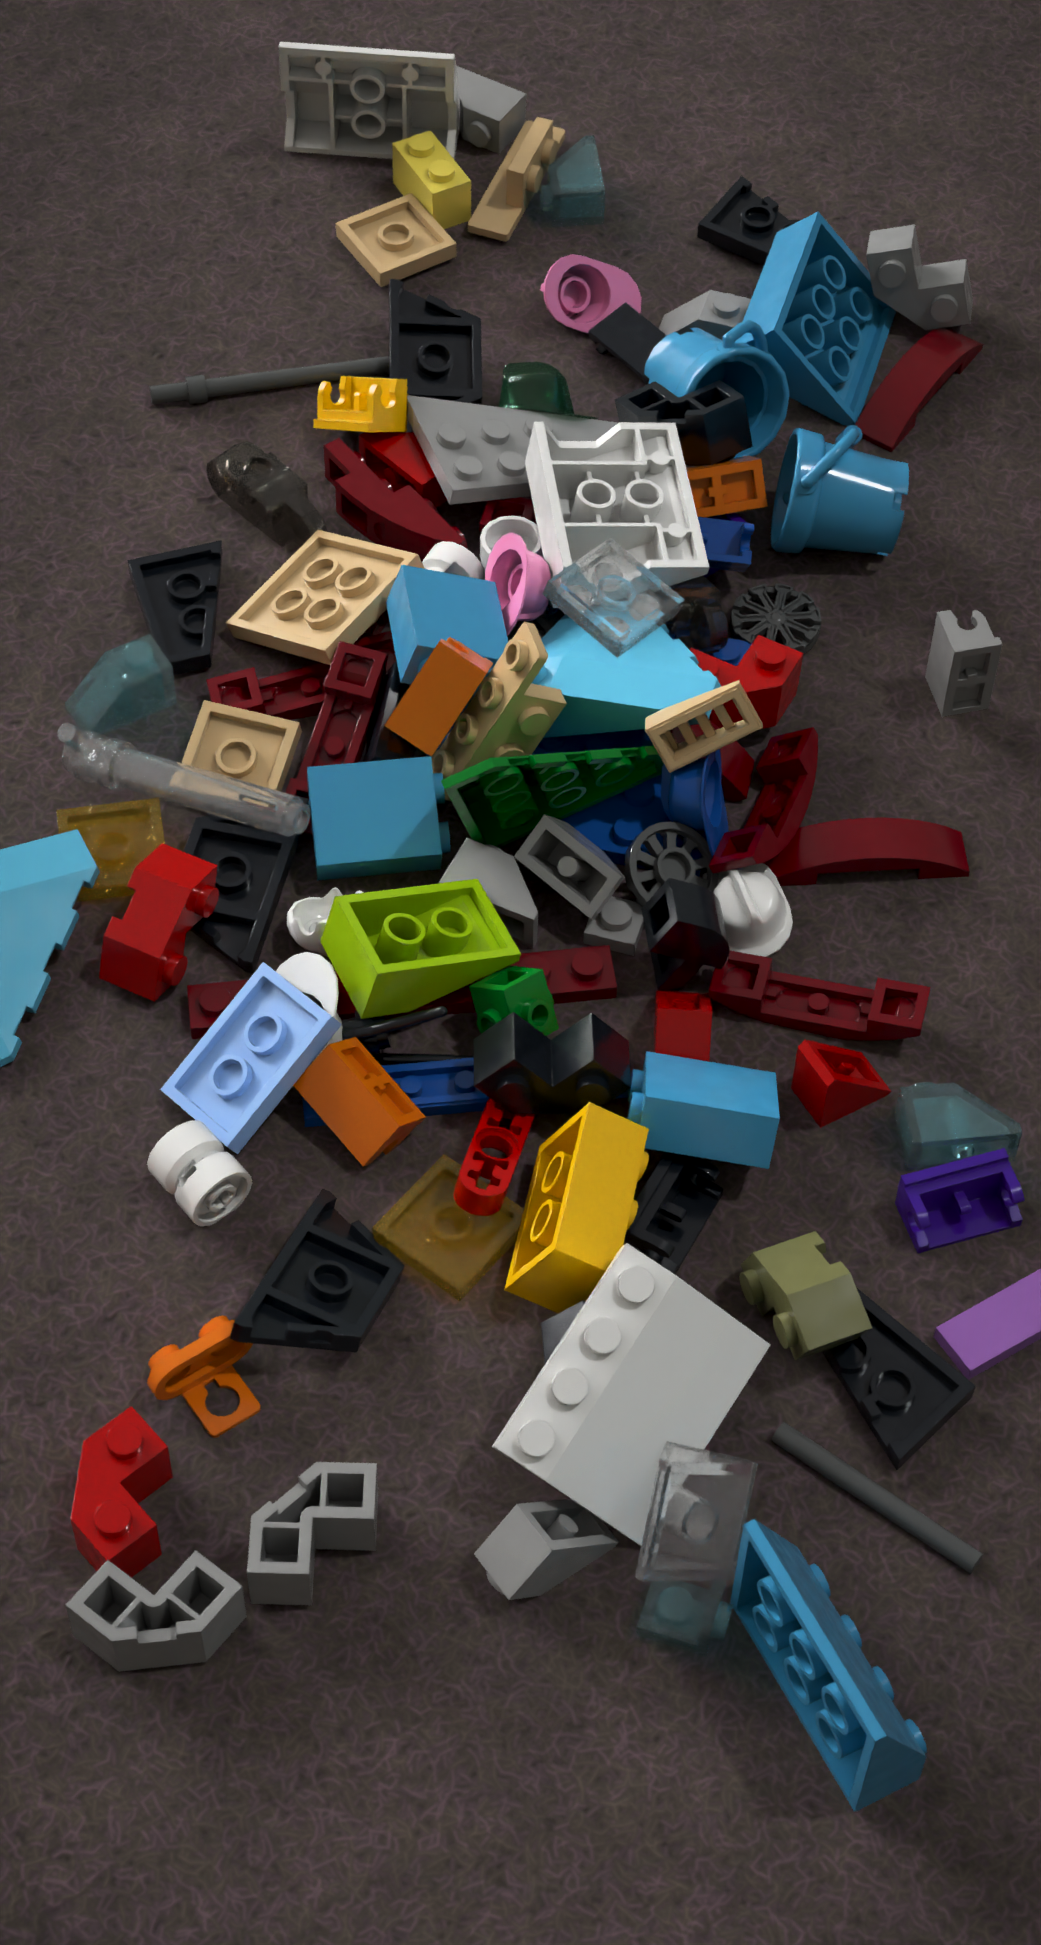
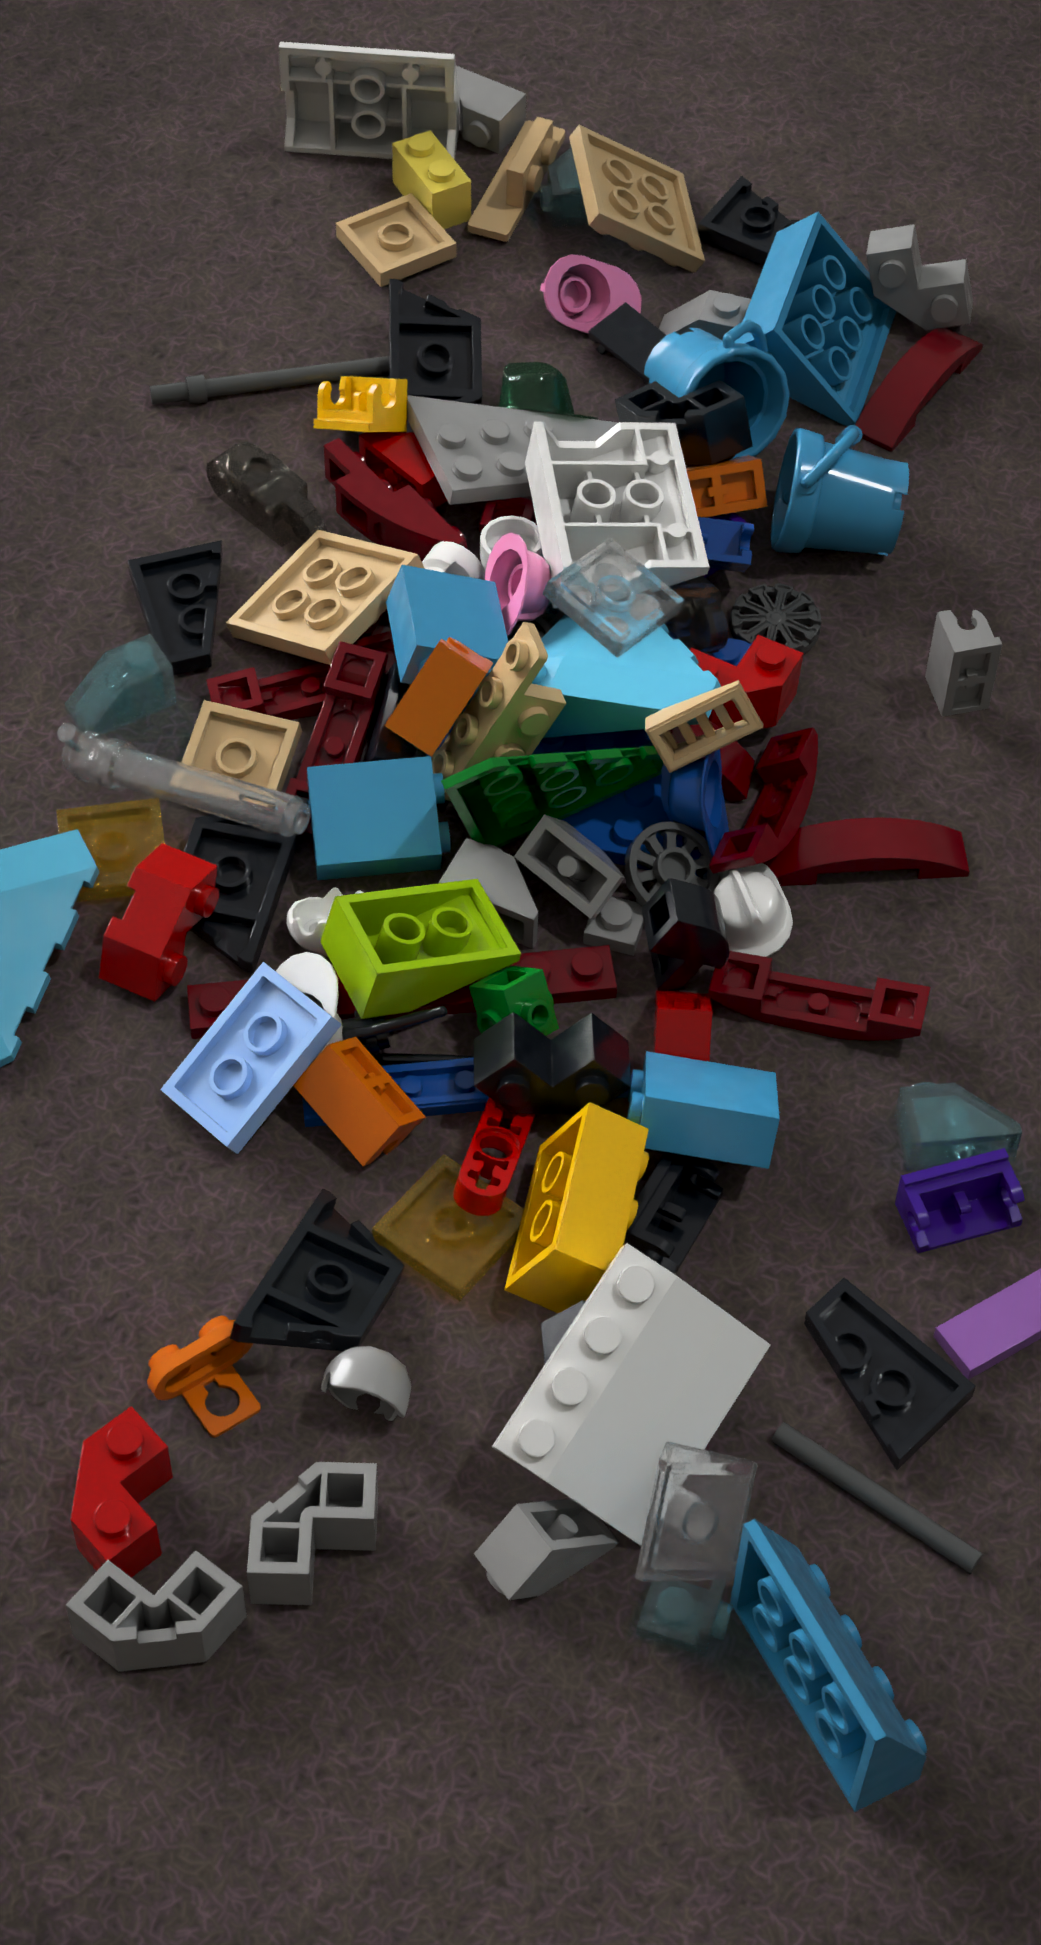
(199, 1173): white wheel -> none
(369, 1372): none -> light grey hair
(636, 199): none -> tan plate
(812, 1298): olive brick -> none
(834, 1081): red slope -> none

